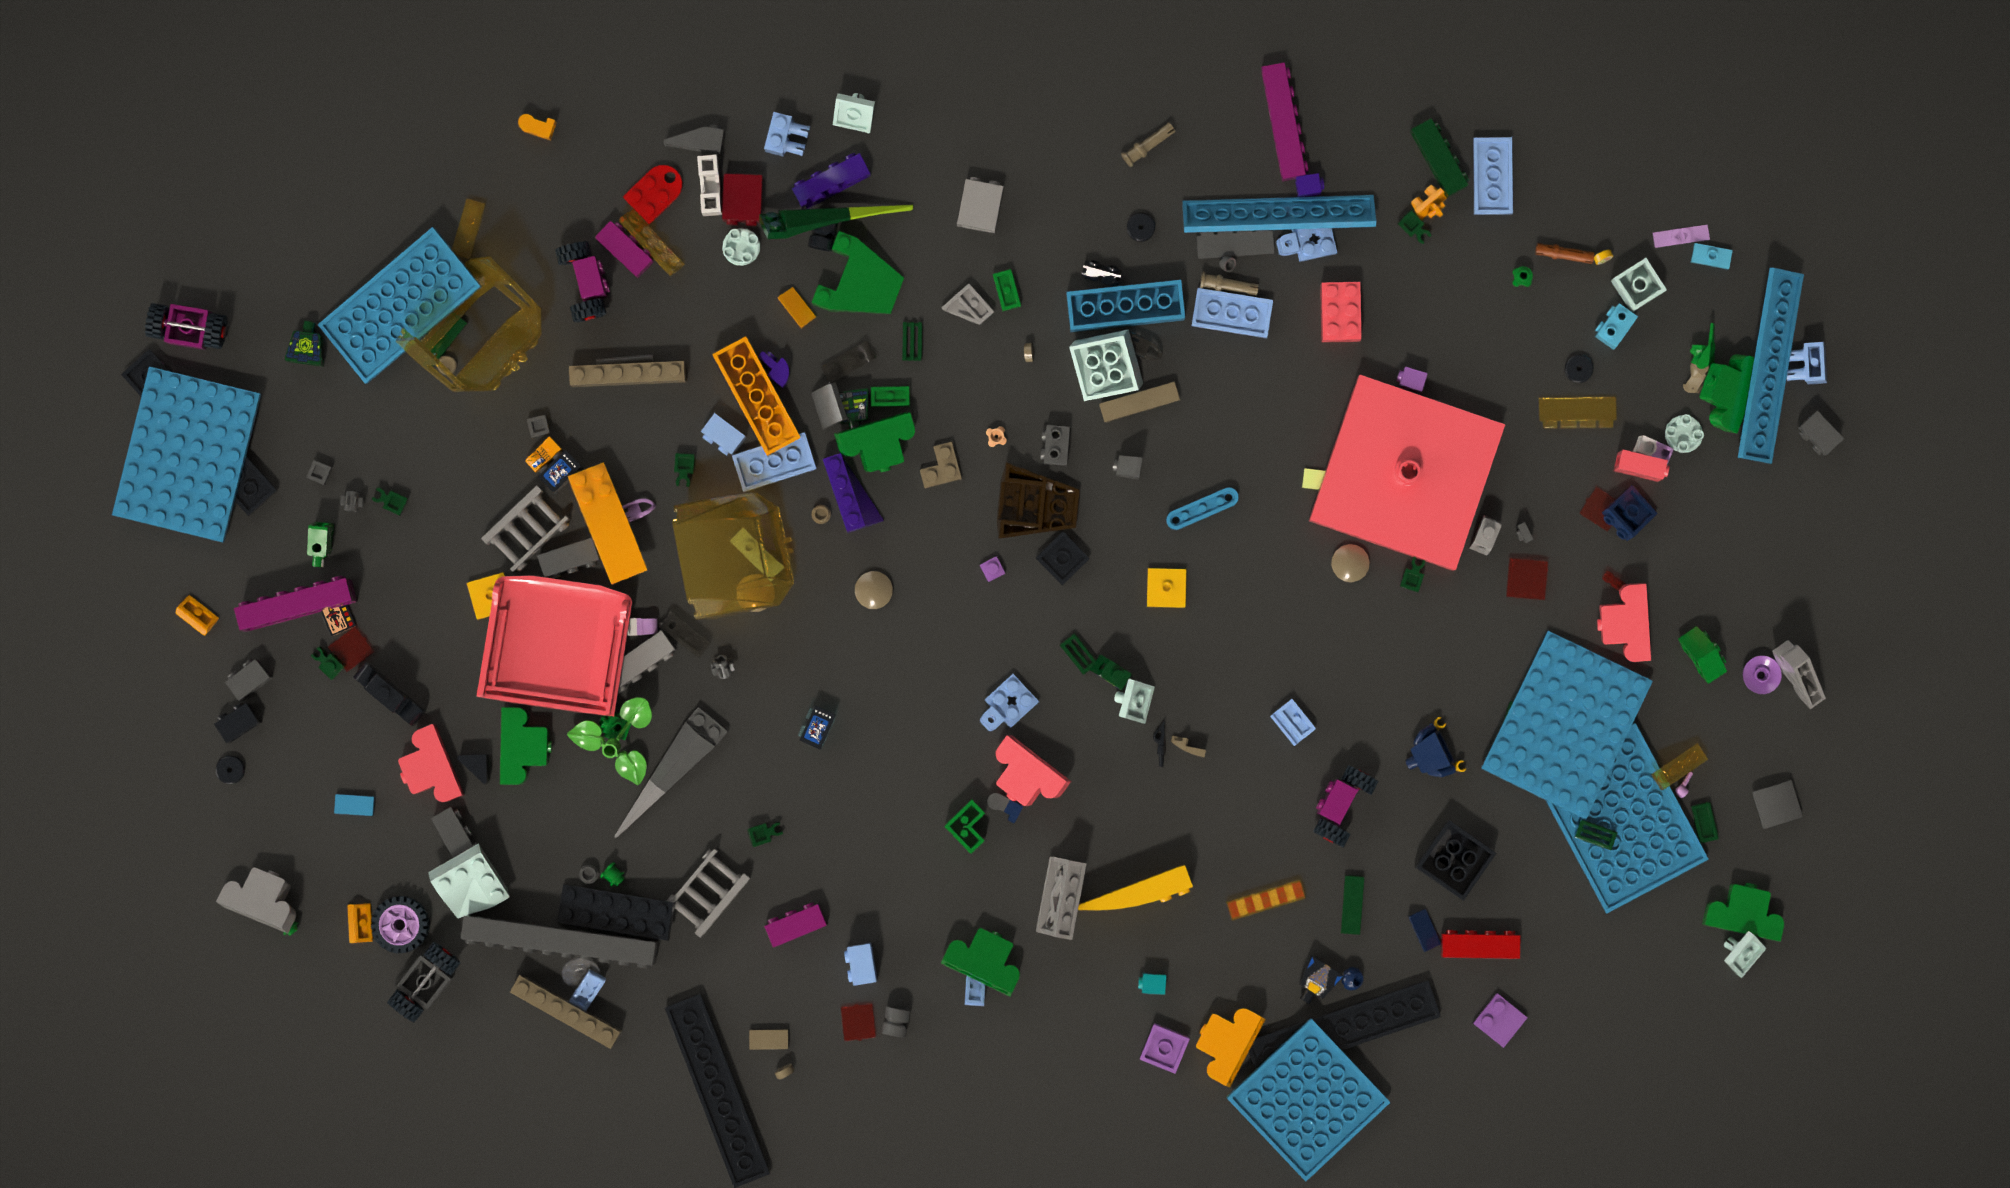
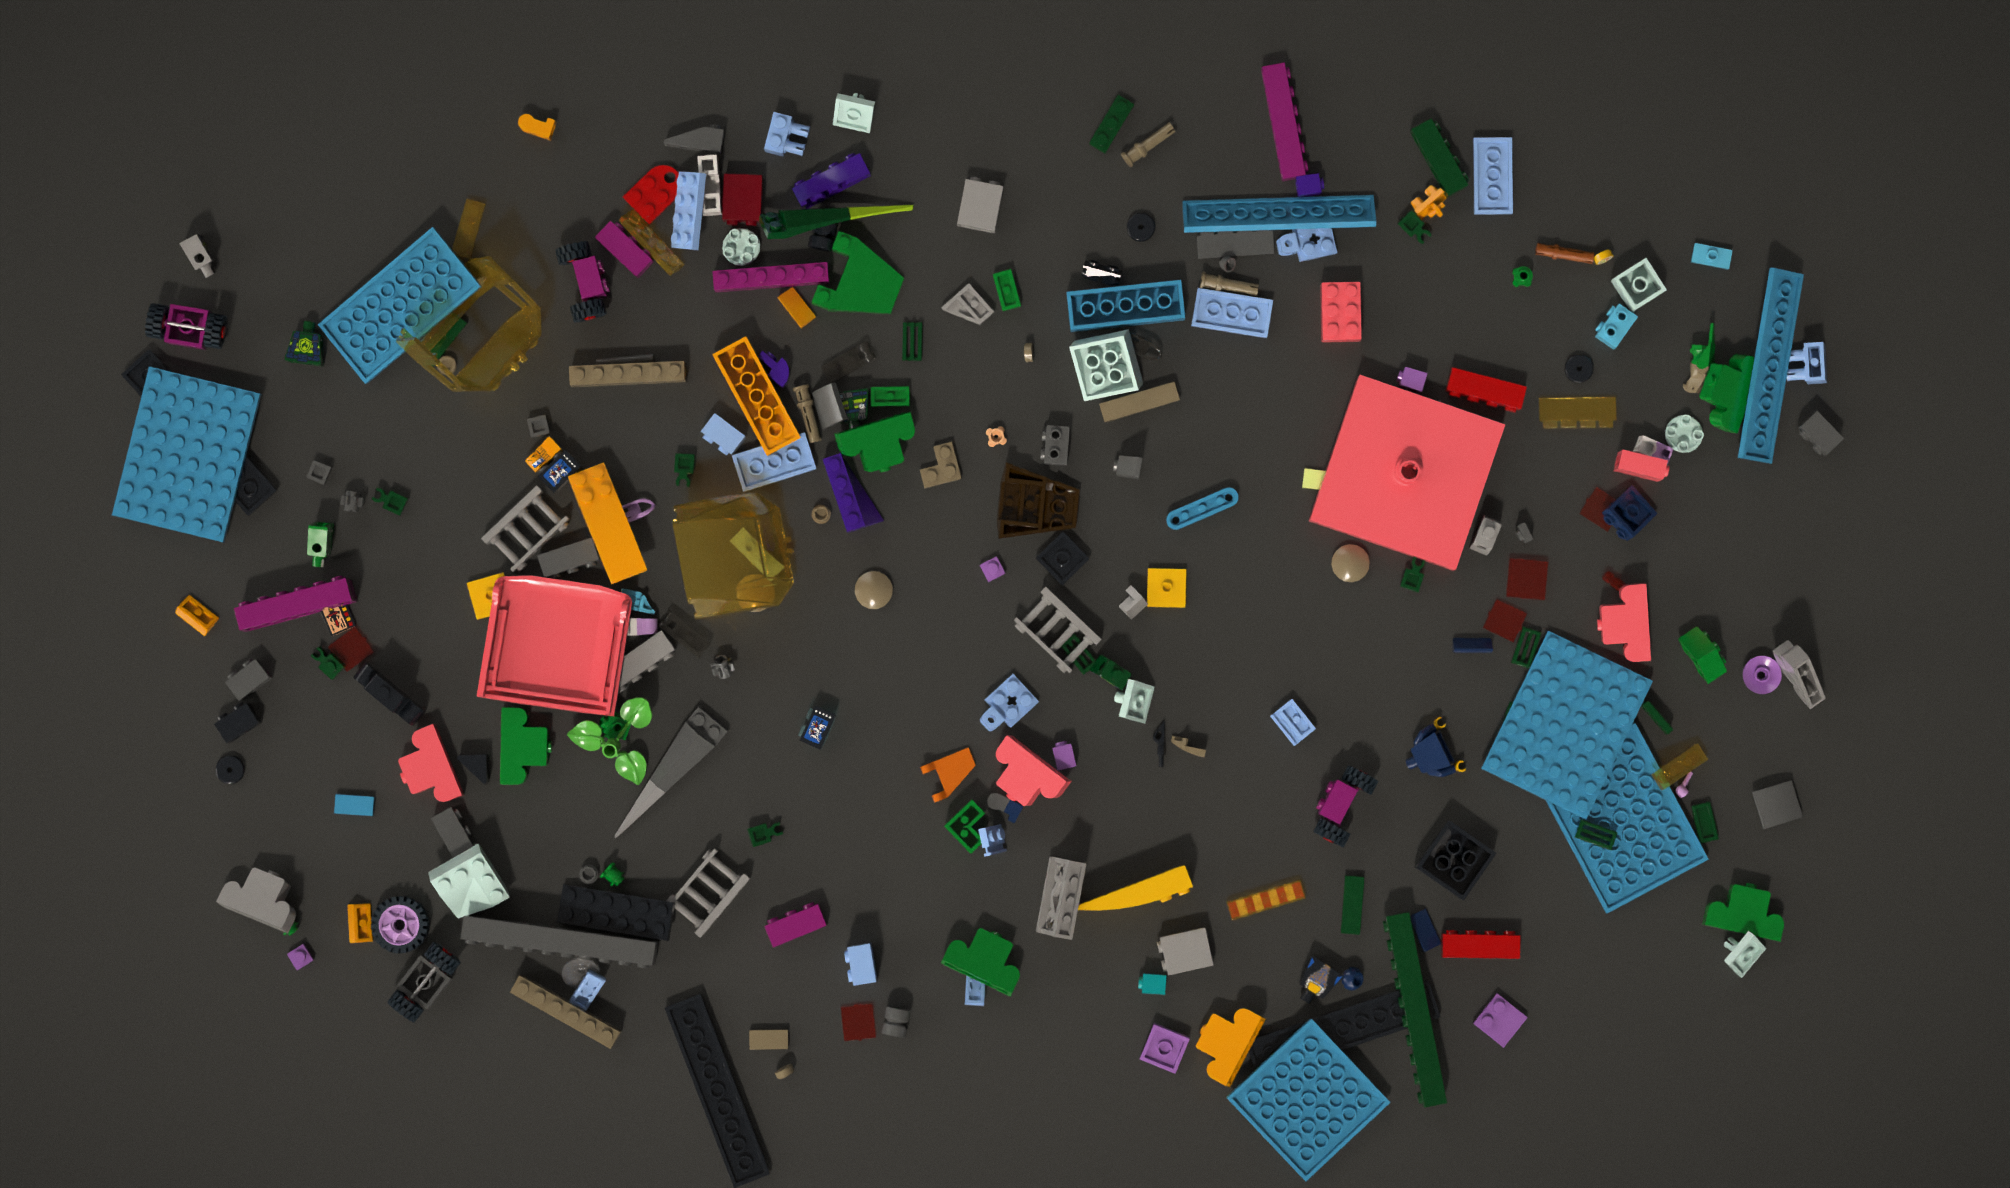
(193, 247): none -> light grey torso
(300, 957): none -> medium lavender plate
(639, 601): none -> medium azure slope
(688, 210): none -> light blue plate
(771, 277): none -> magenta brick
(805, 403): none -> dark tan pin
(951, 771): none -> orange flag
(992, 839): none -> light blue plate
(1061, 612): none -> light grey fence
(1064, 755): none -> medium lavender brick
(1111, 124): none -> dark green plate
(1133, 604): none -> light grey panel
(1185, 951): none -> light grey brick
(1415, 1009): none -> dark green brick
(1472, 645): none -> dark blue slope
(1485, 389): none -> red brick
(1504, 620): none -> clear red piece
(1531, 656): none -> dark green tile
(1657, 717): none -> dark green tile
(1681, 236): lavender piece -> none

